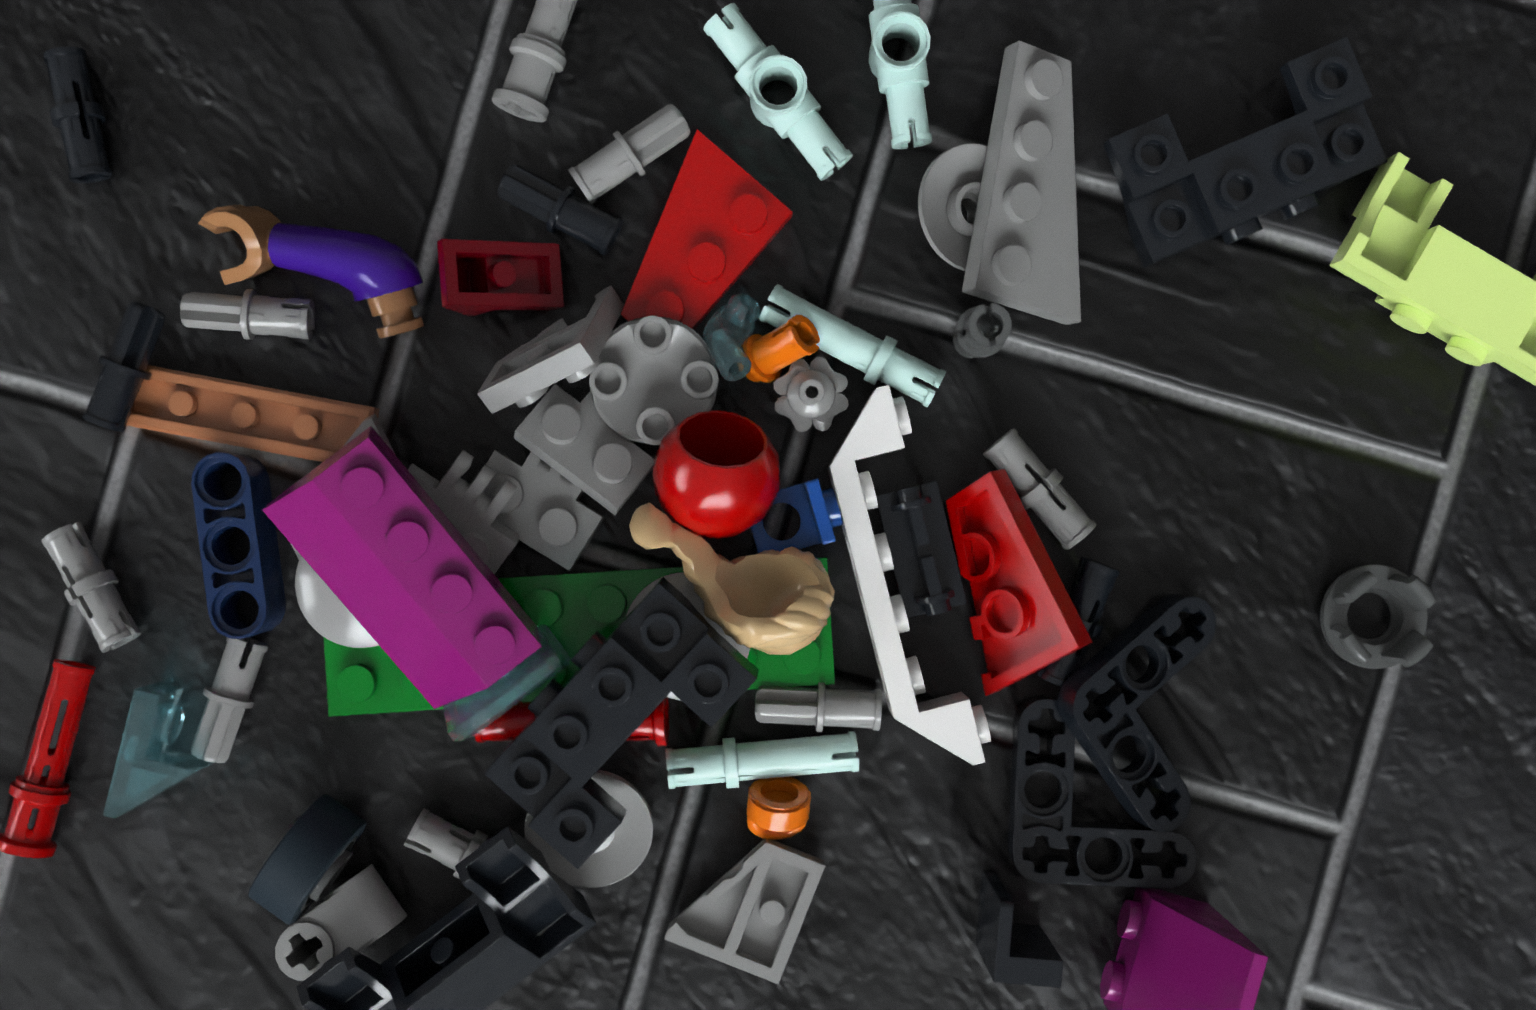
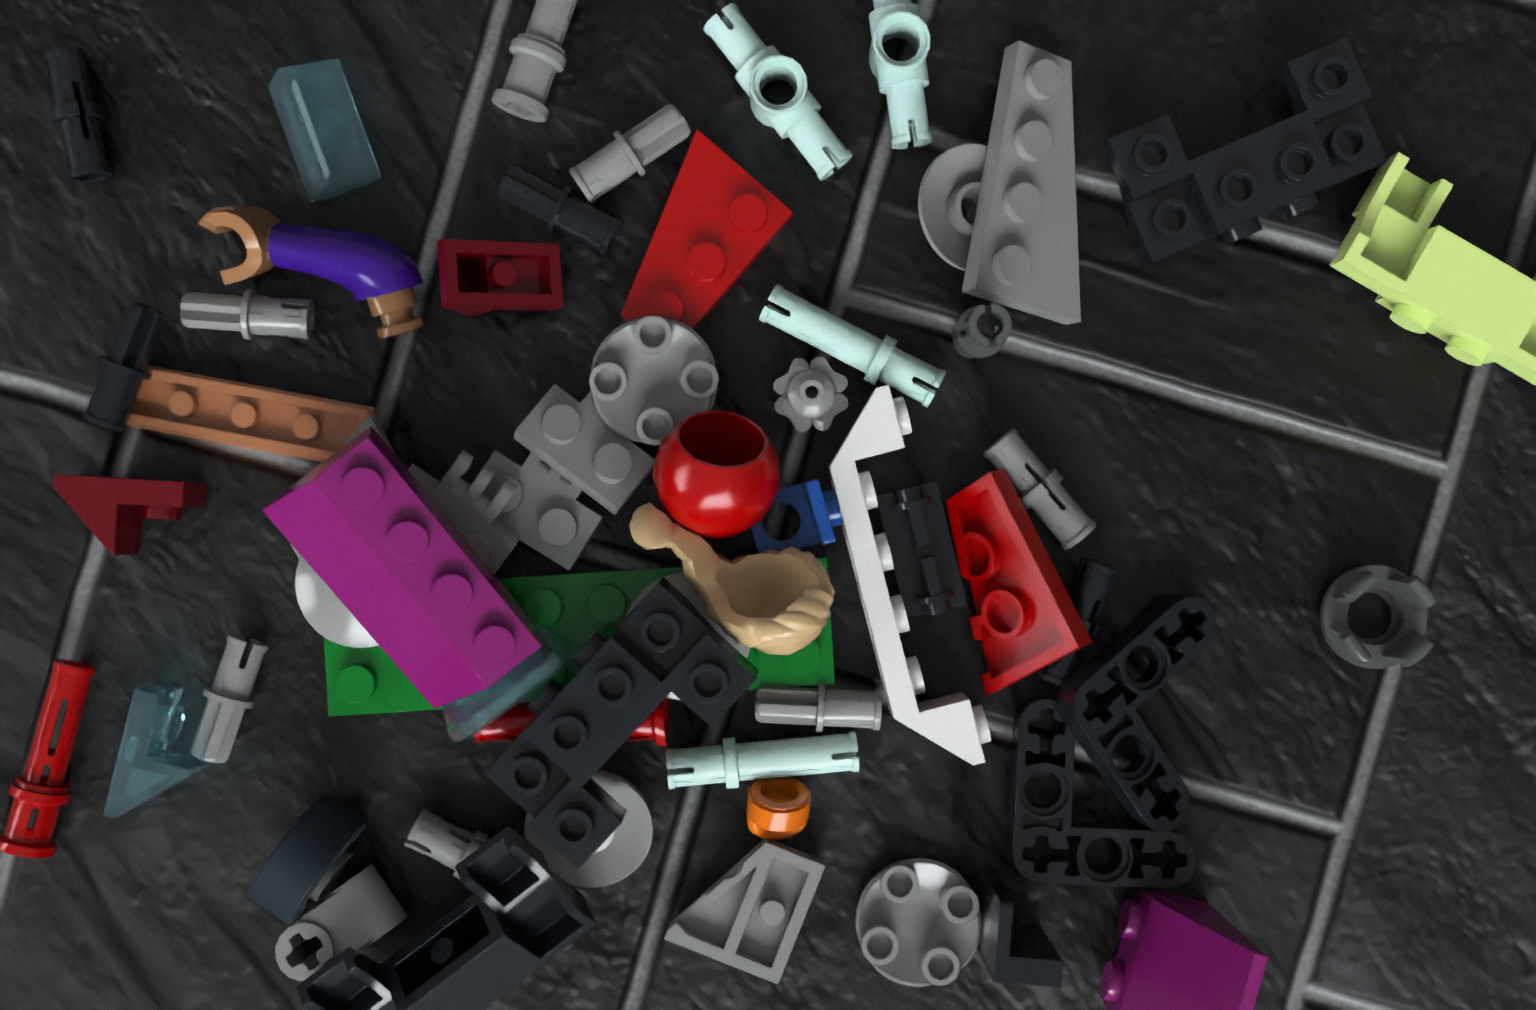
(91, 586): light grey pin -> none
(116, 505): none -> dark red slope
(216, 521): dark blue beam -> none
(323, 128): none -> clear light blue slope
(552, 356): light grey wing -> none
(727, 333): clear light blue arm -> none
(780, 348): orange pin -> none
(918, 922): none -> light grey dish

